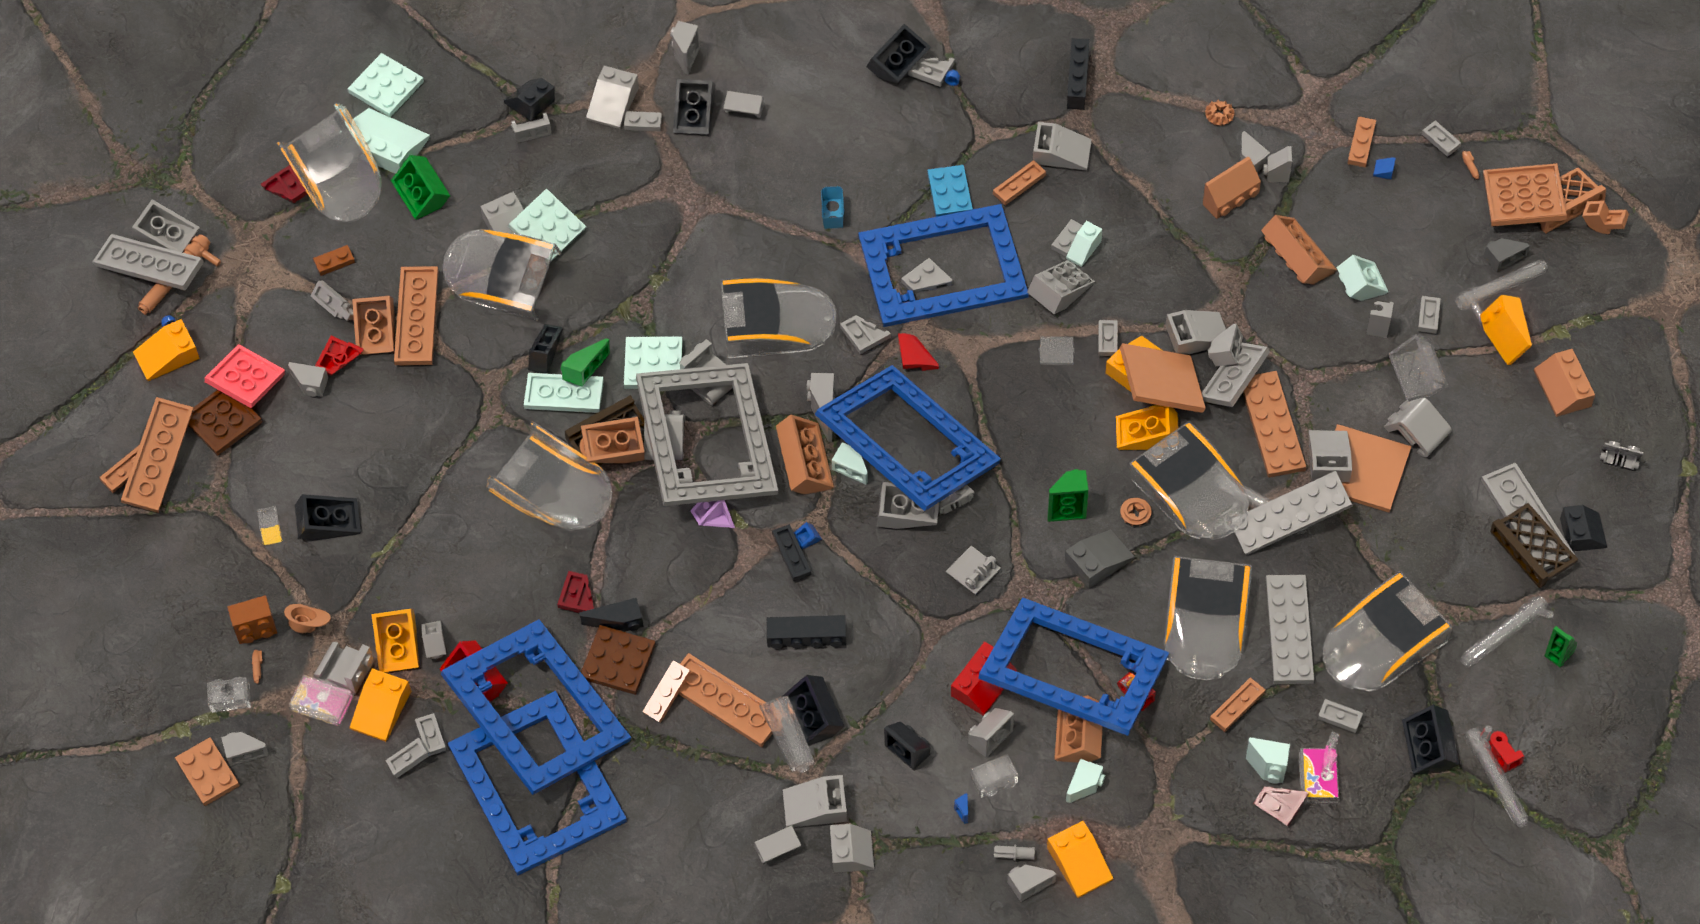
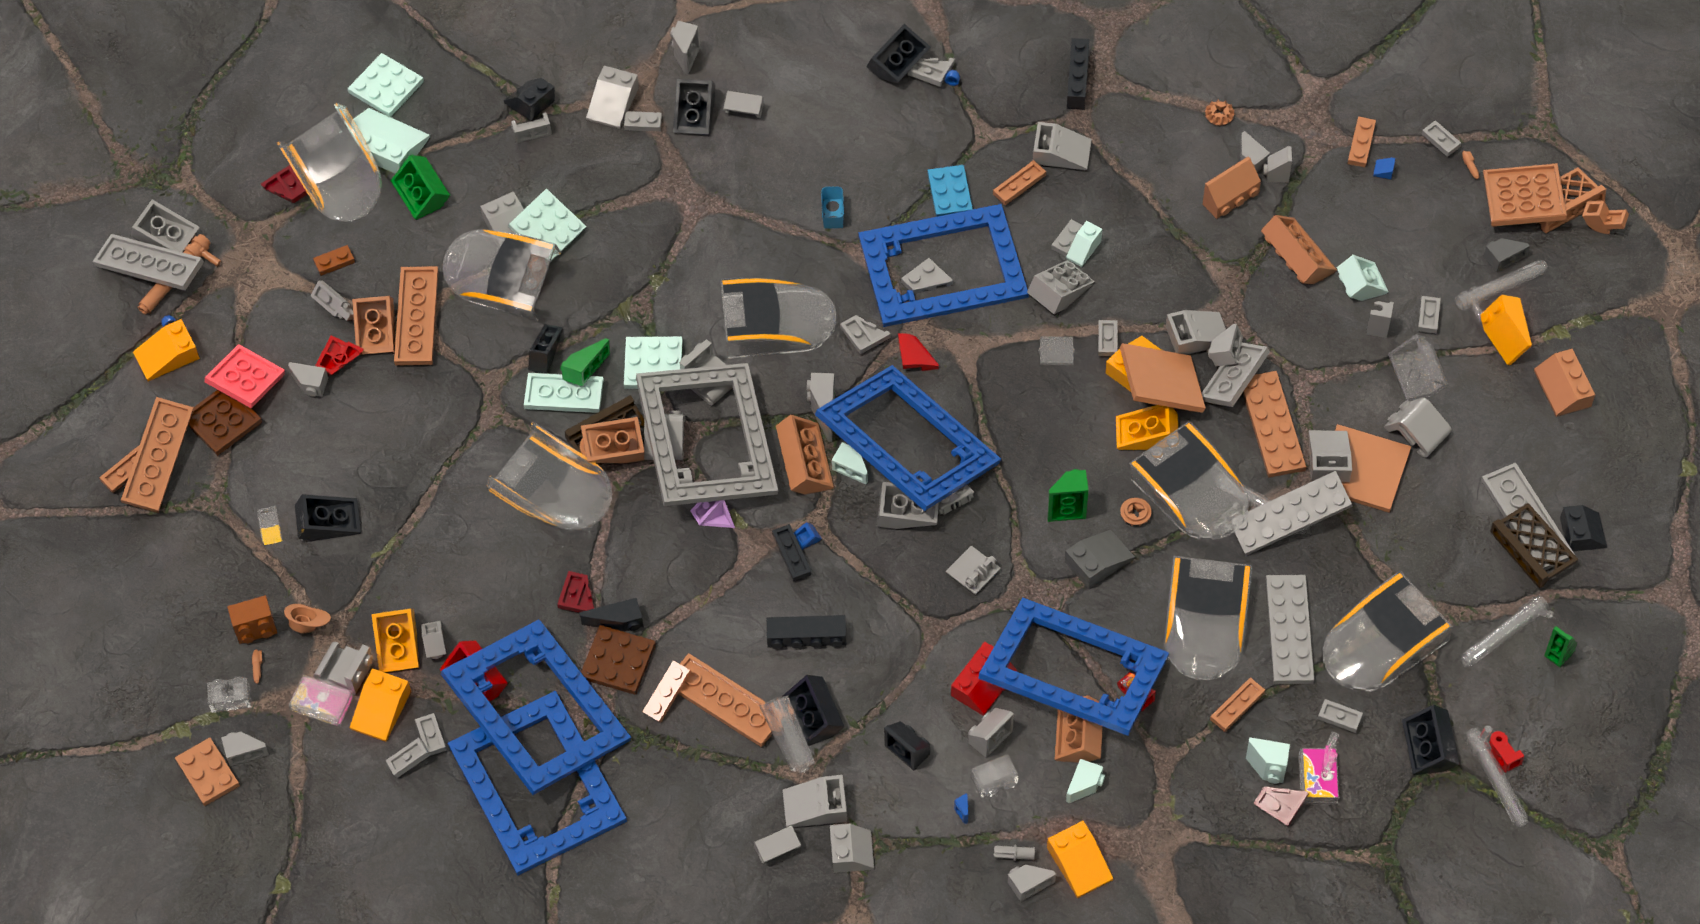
(1631, 453): light grey hinge -> none

